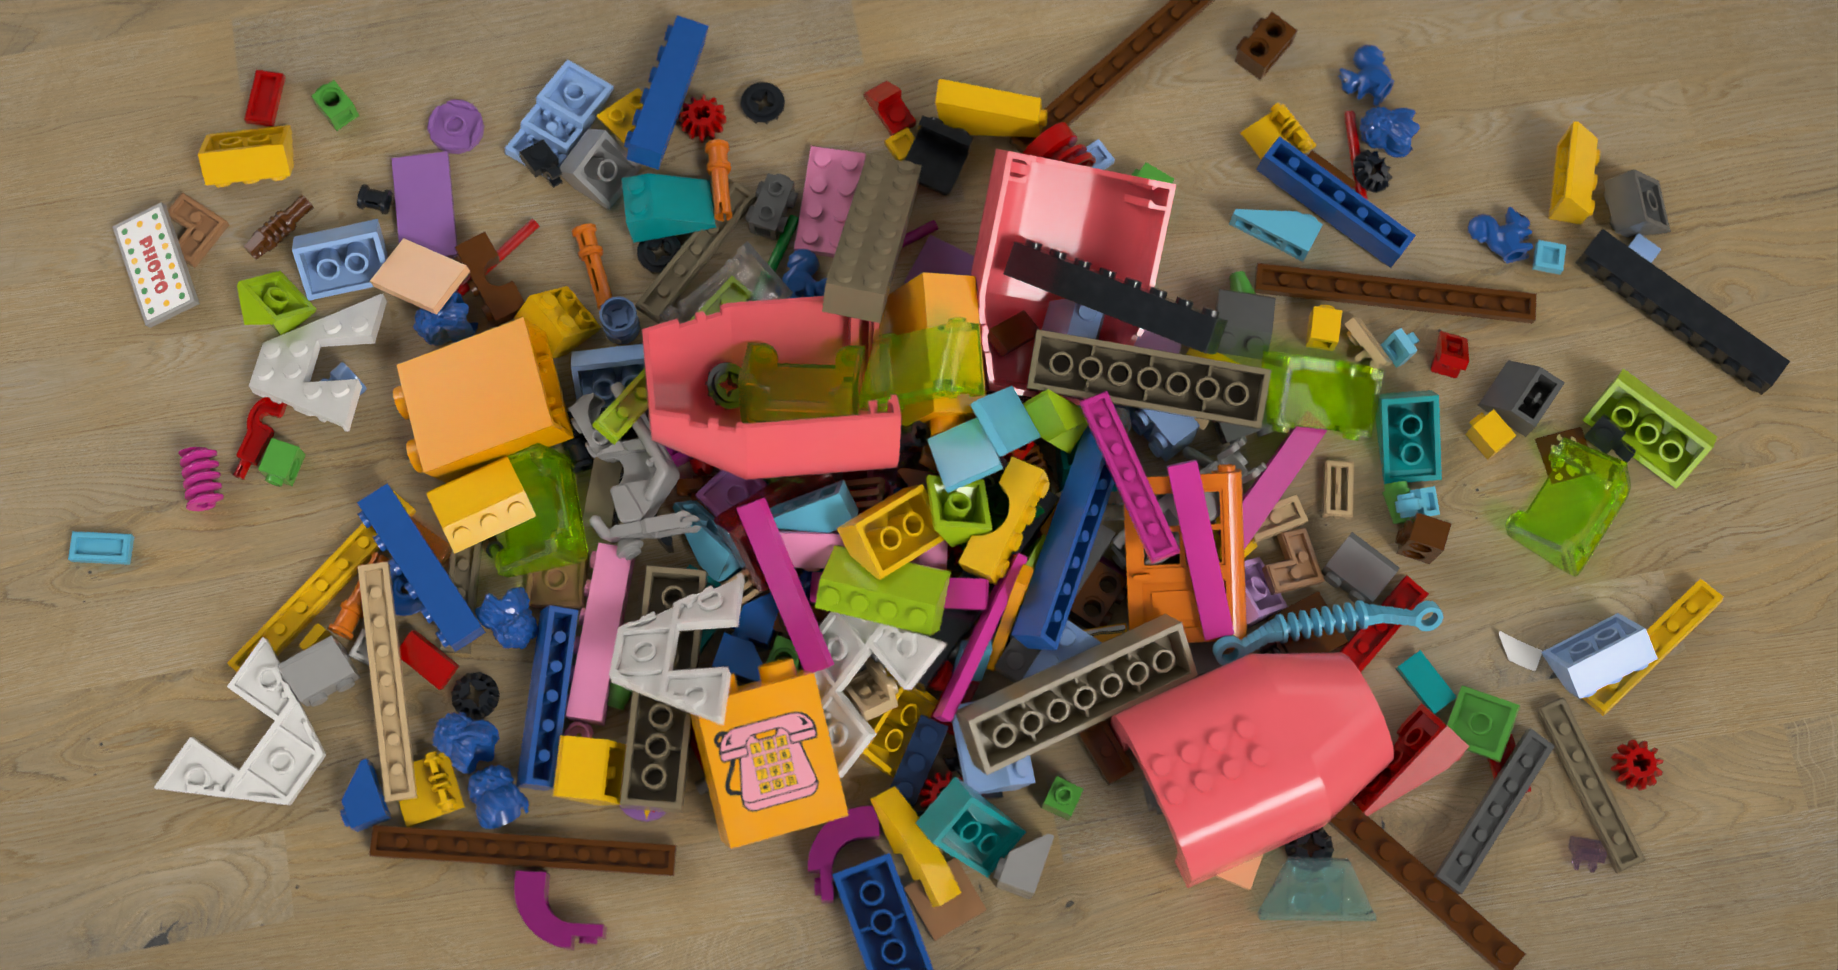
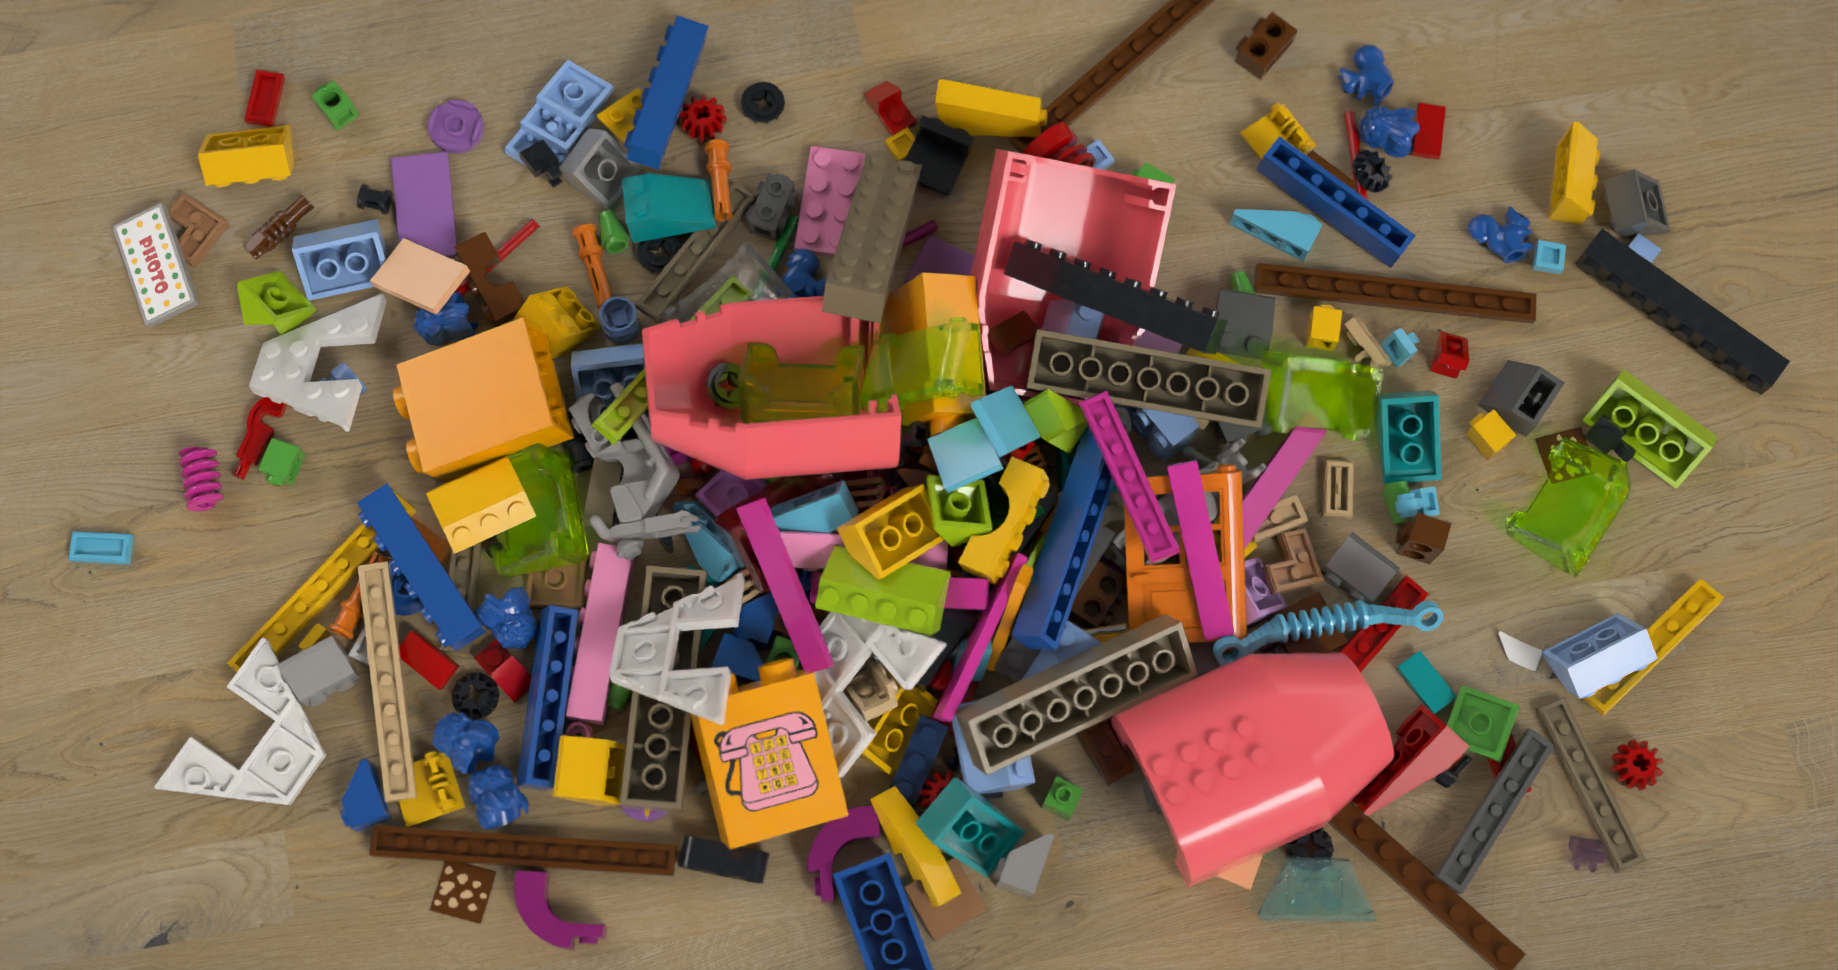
(463, 891): none -> reddish brown sticker
(504, 670): none -> red slope
(612, 233): none -> bright green cone
(720, 860): none -> black beam
(1428, 140): none -> red tile
(1449, 777): none -> black hand

